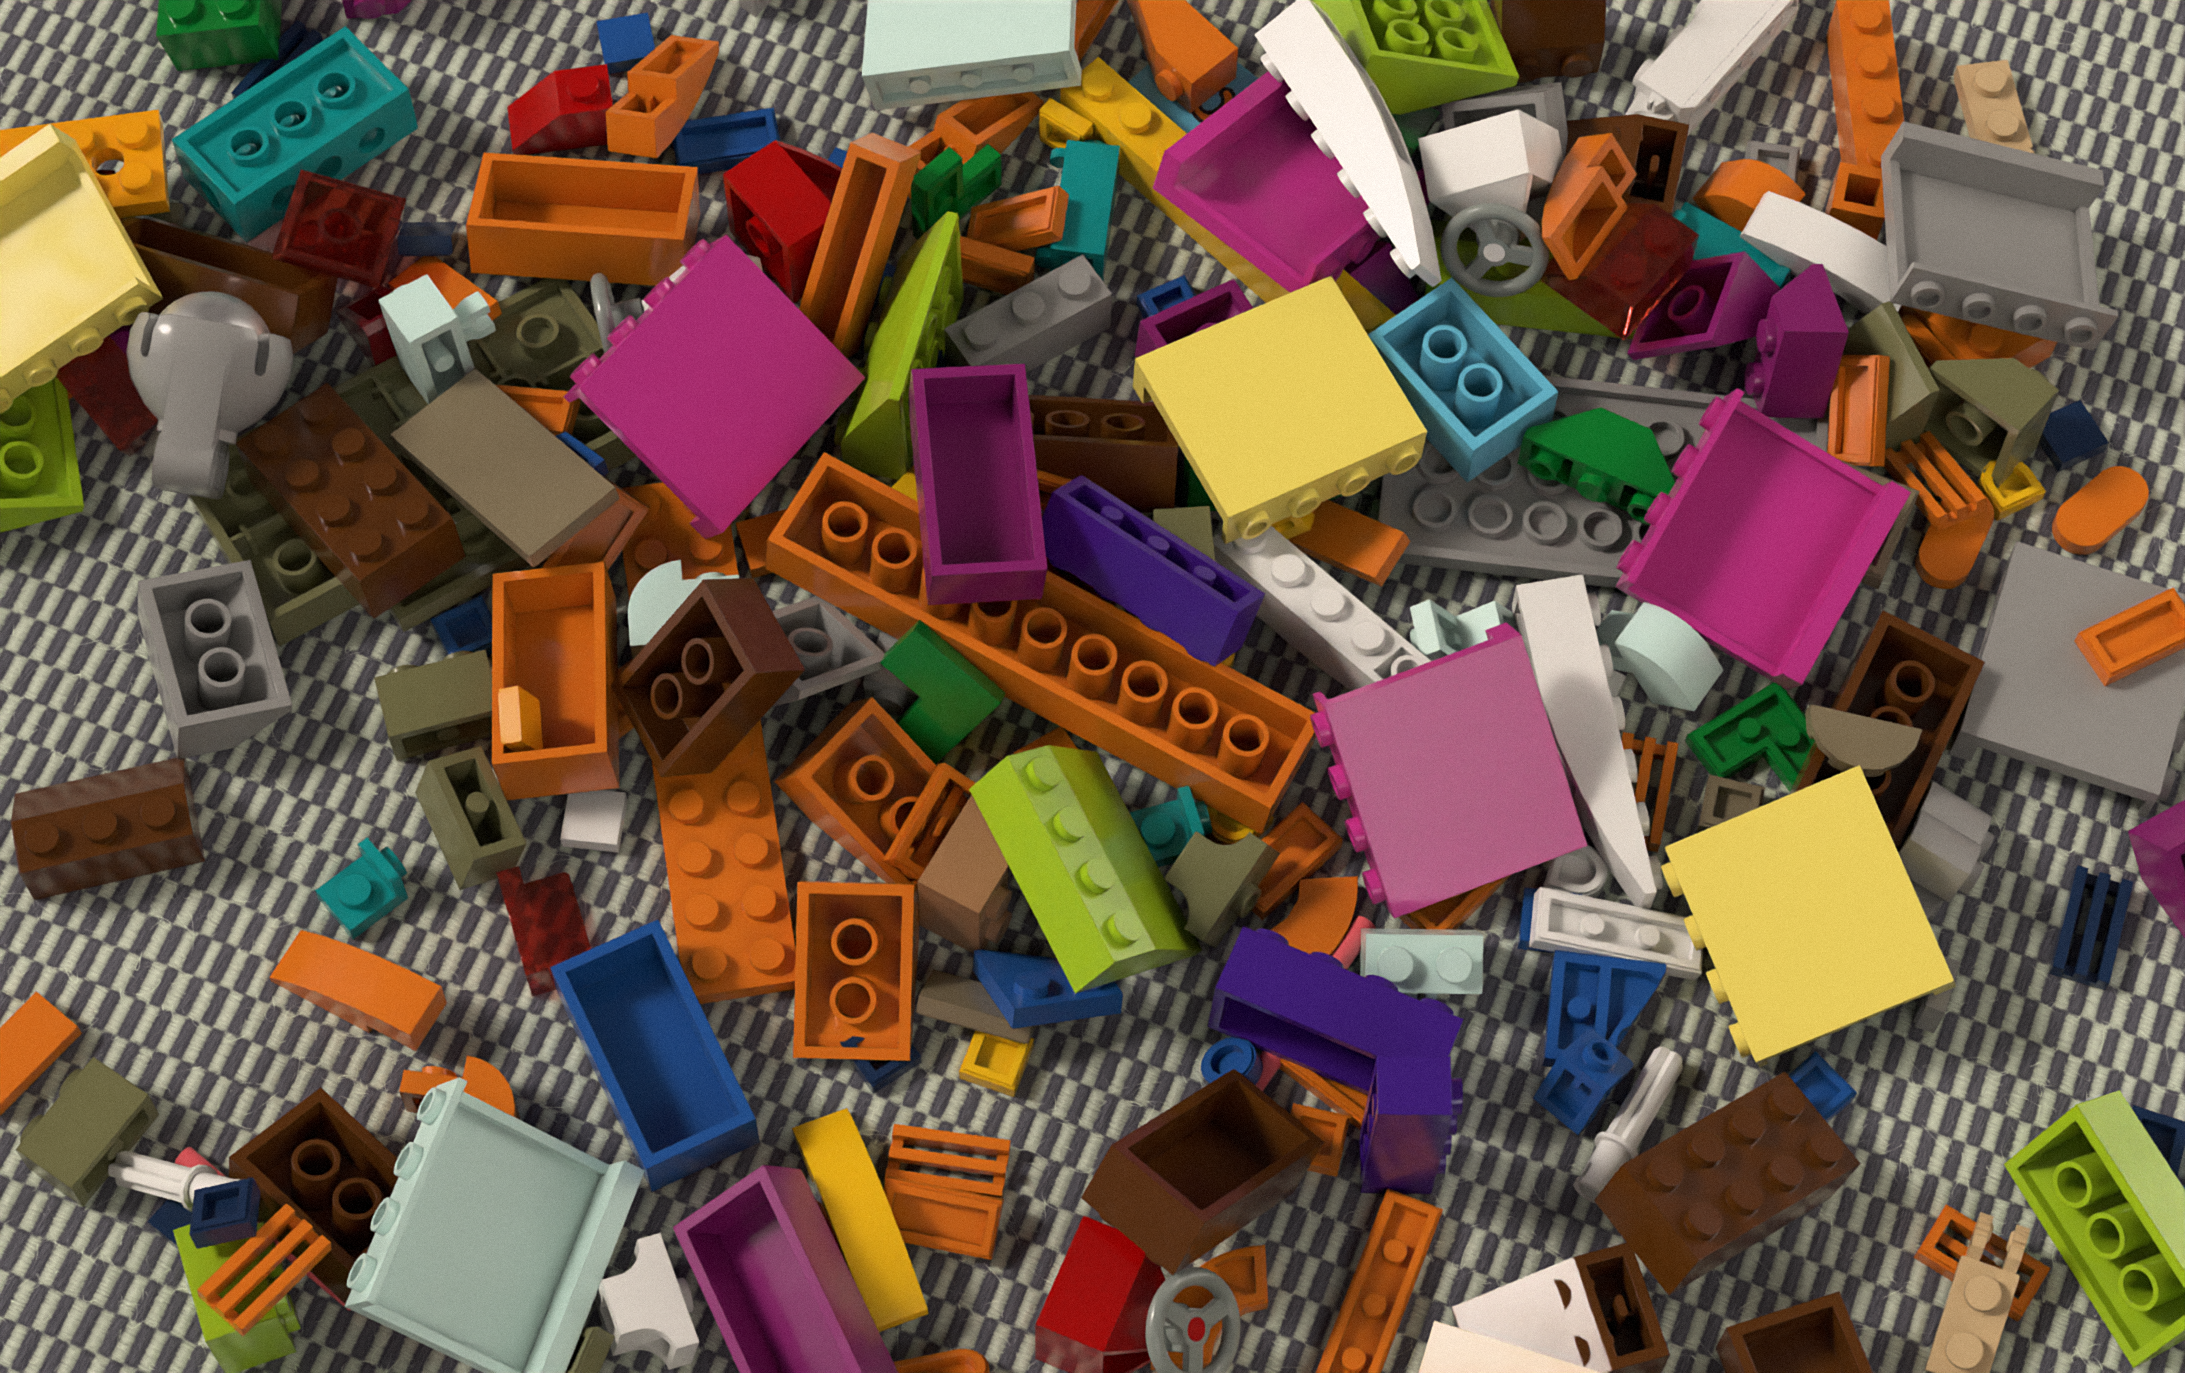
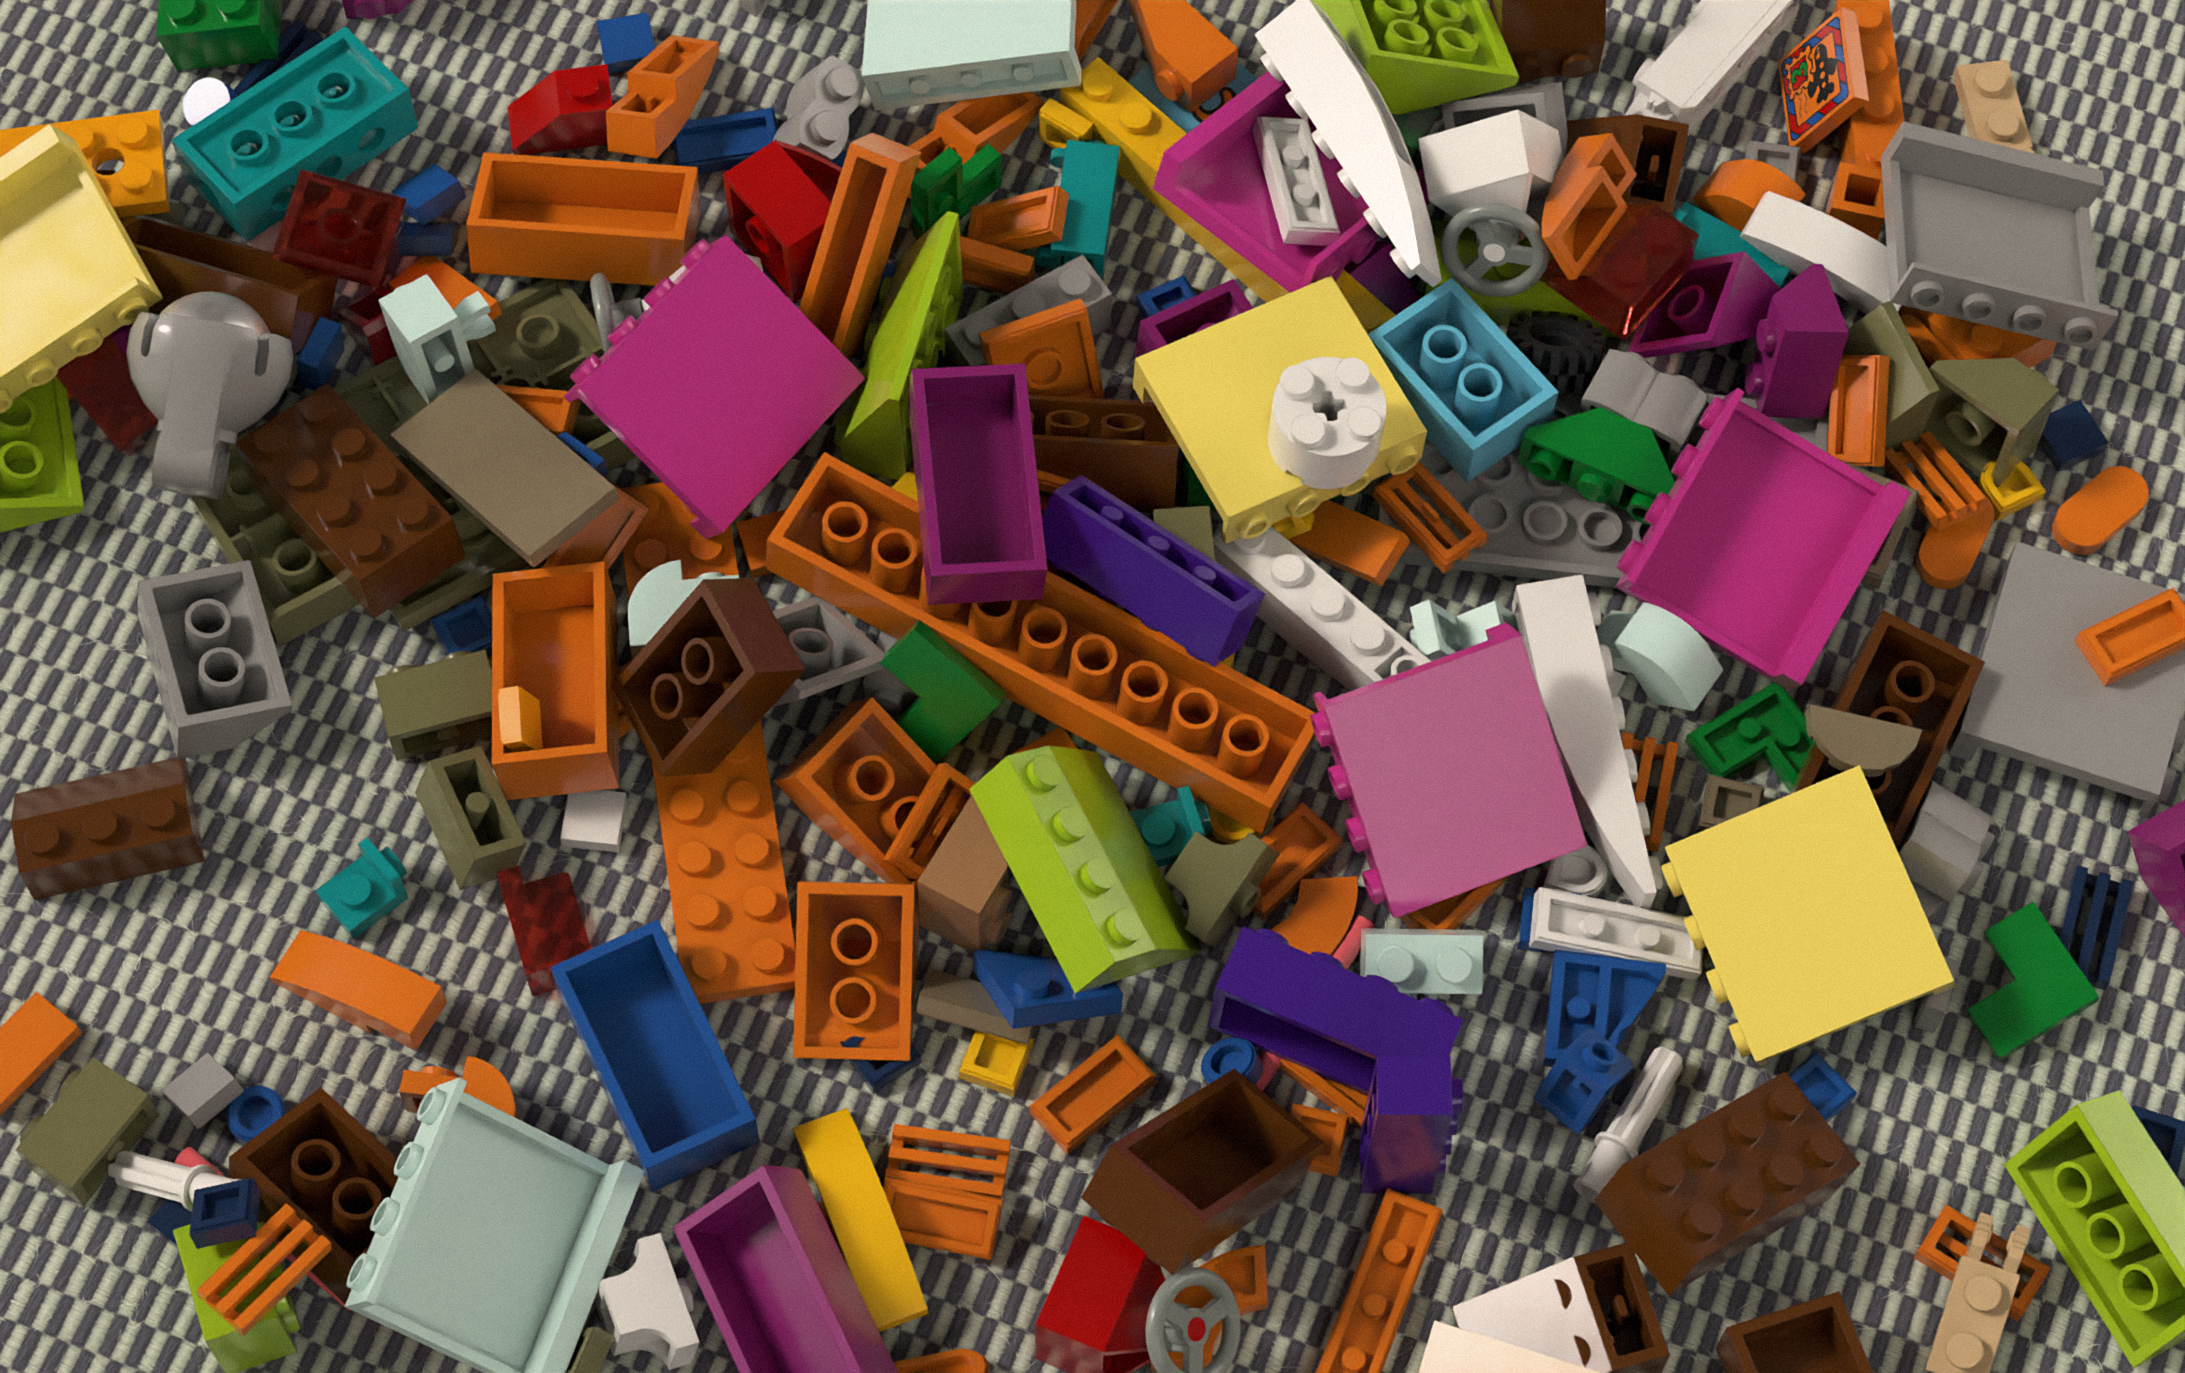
(202, 1091): none -> light grey tile
(205, 98): none -> tile
(254, 1112): none -> blue tile
(320, 354): none -> blue tile
(430, 194): none -> blue tile
(821, 107): none -> light grey brick
(1054, 348): none -> orange tile
(1092, 1094): none -> orange tile
(1295, 181): none -> white tile
(1327, 421): none -> white brick
(1457, 549): none -> orange tile
(1559, 348): none -> black tyre
(1650, 398): none -> light grey brick
(1823, 80): none -> tile
(2045, 985): none -> green tile

